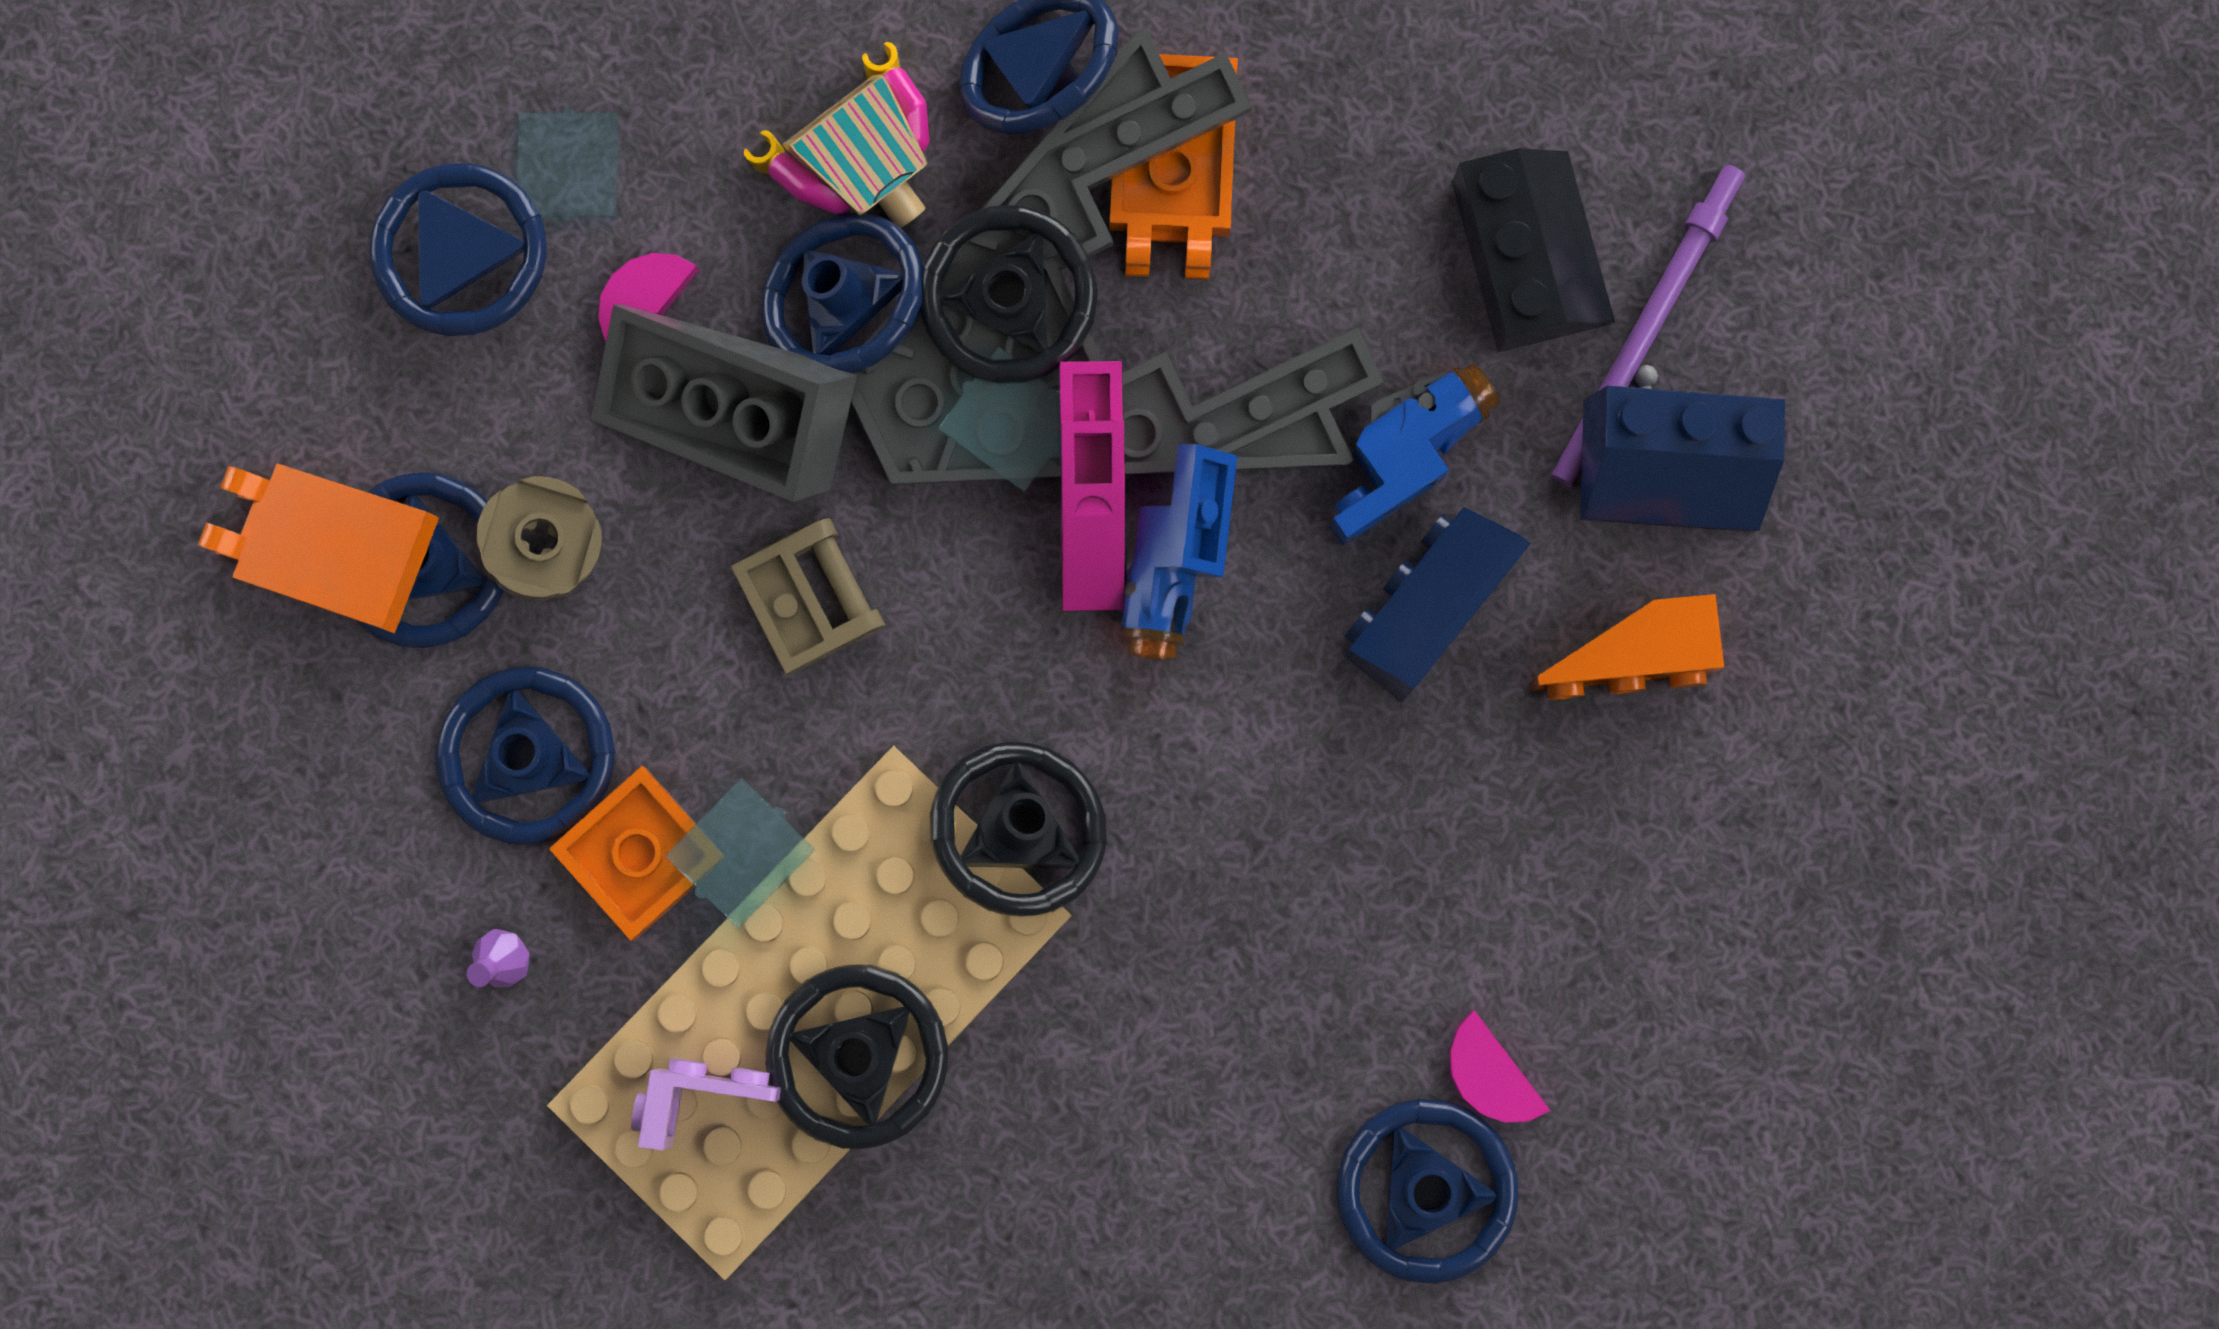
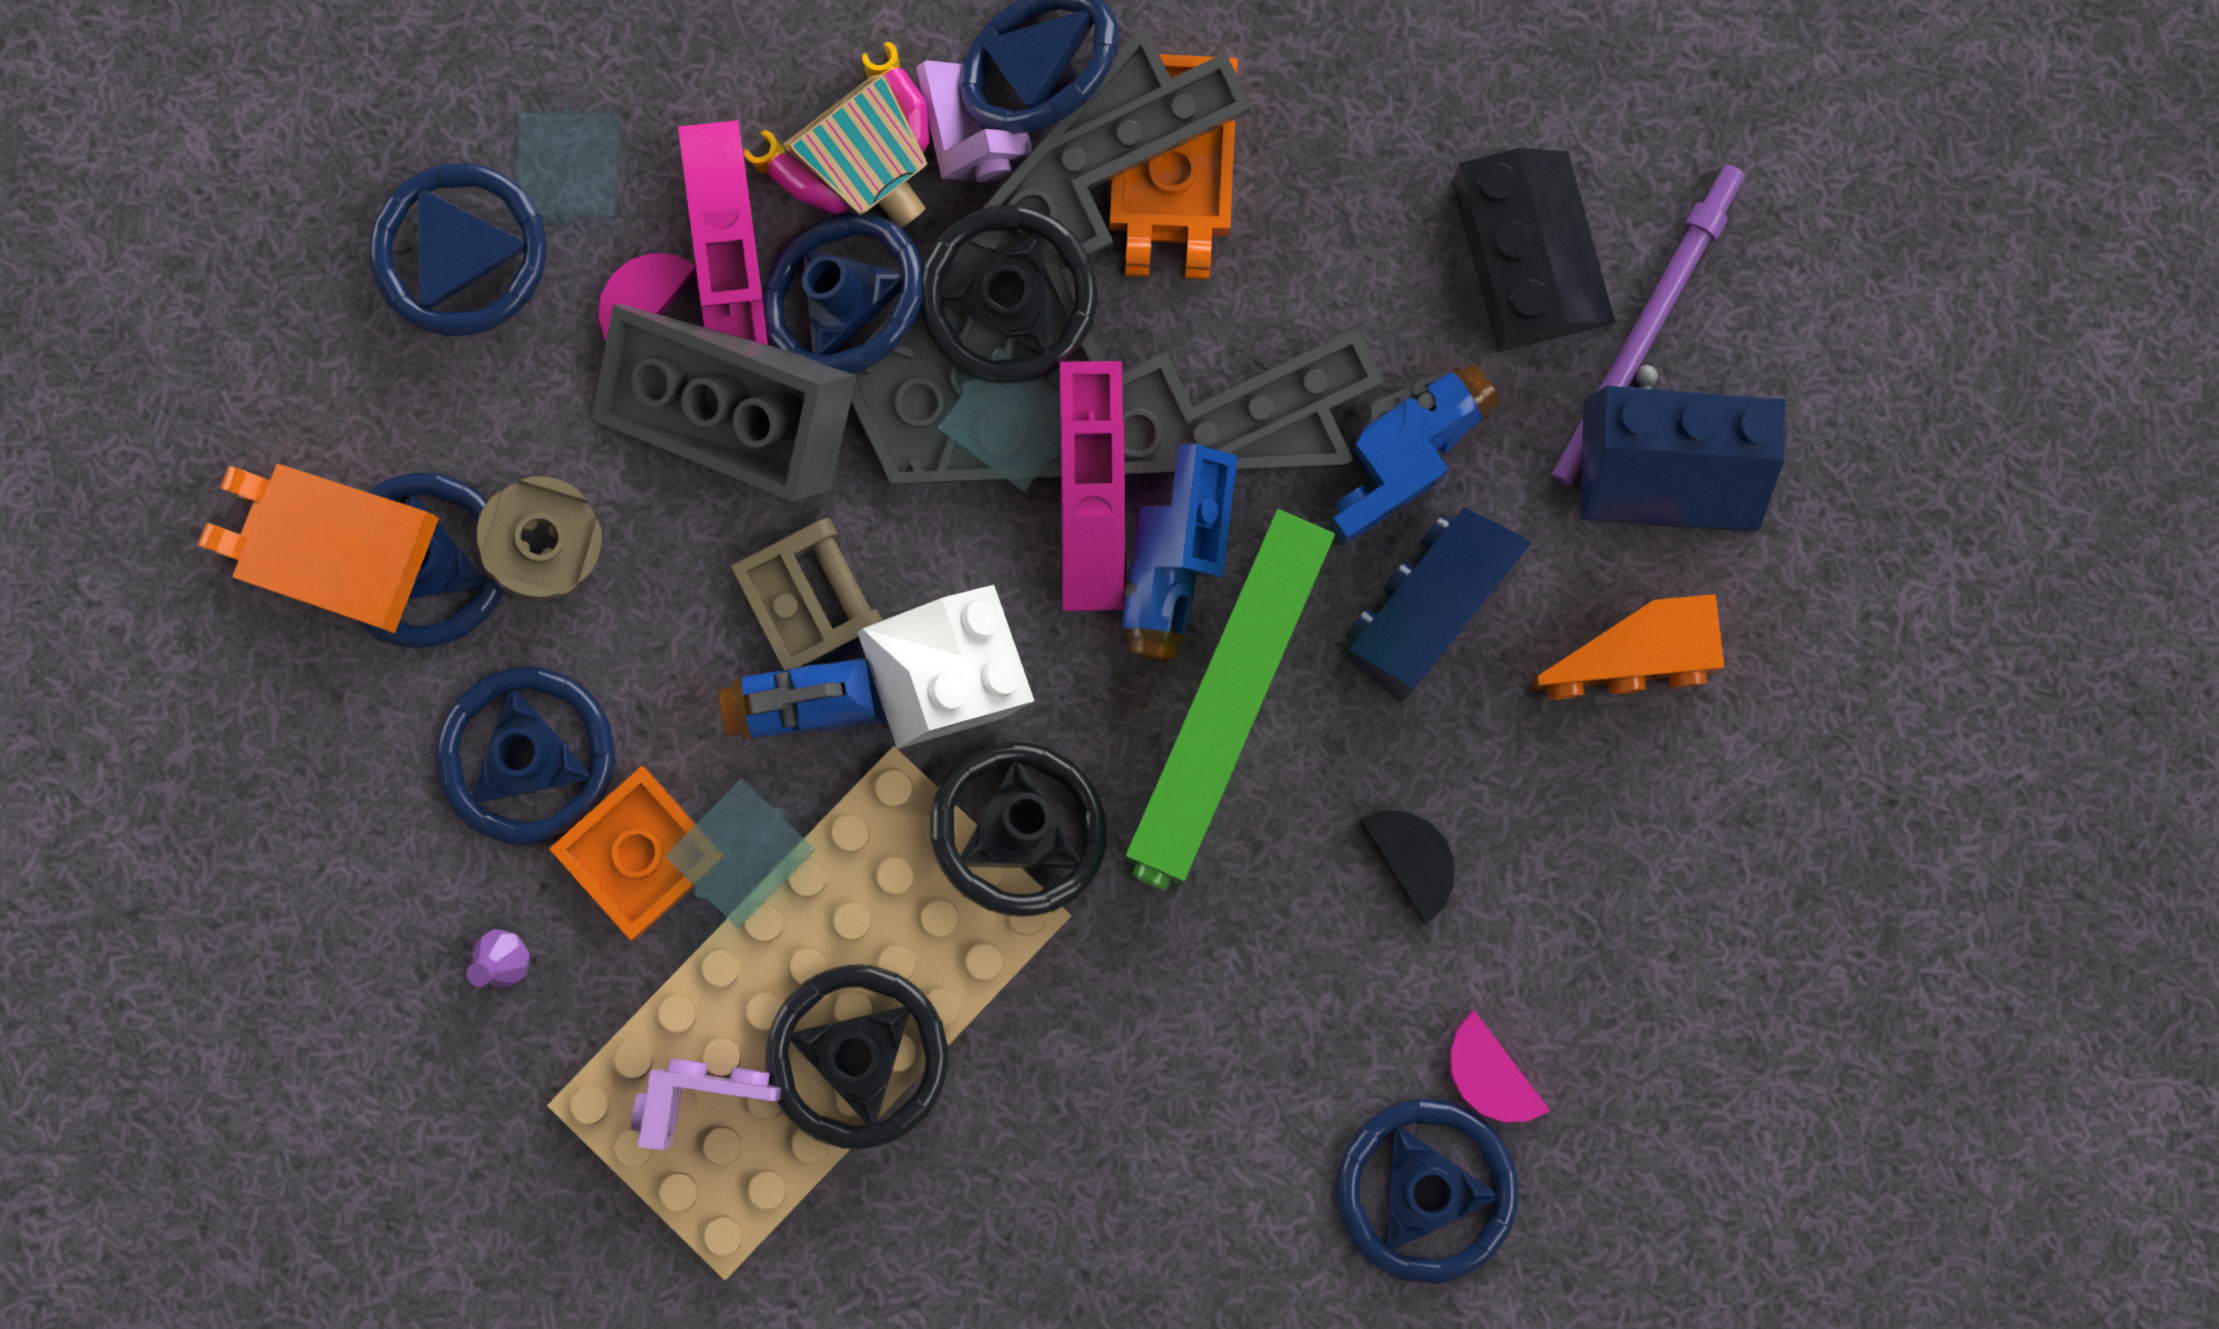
(722, 229): none -> dark pink slope
(802, 700): none -> blue plate
(946, 666): none -> white slope
(959, 142): none -> lavender bracket
(1228, 700): none -> bright green brick
(1416, 858): none -> black tile

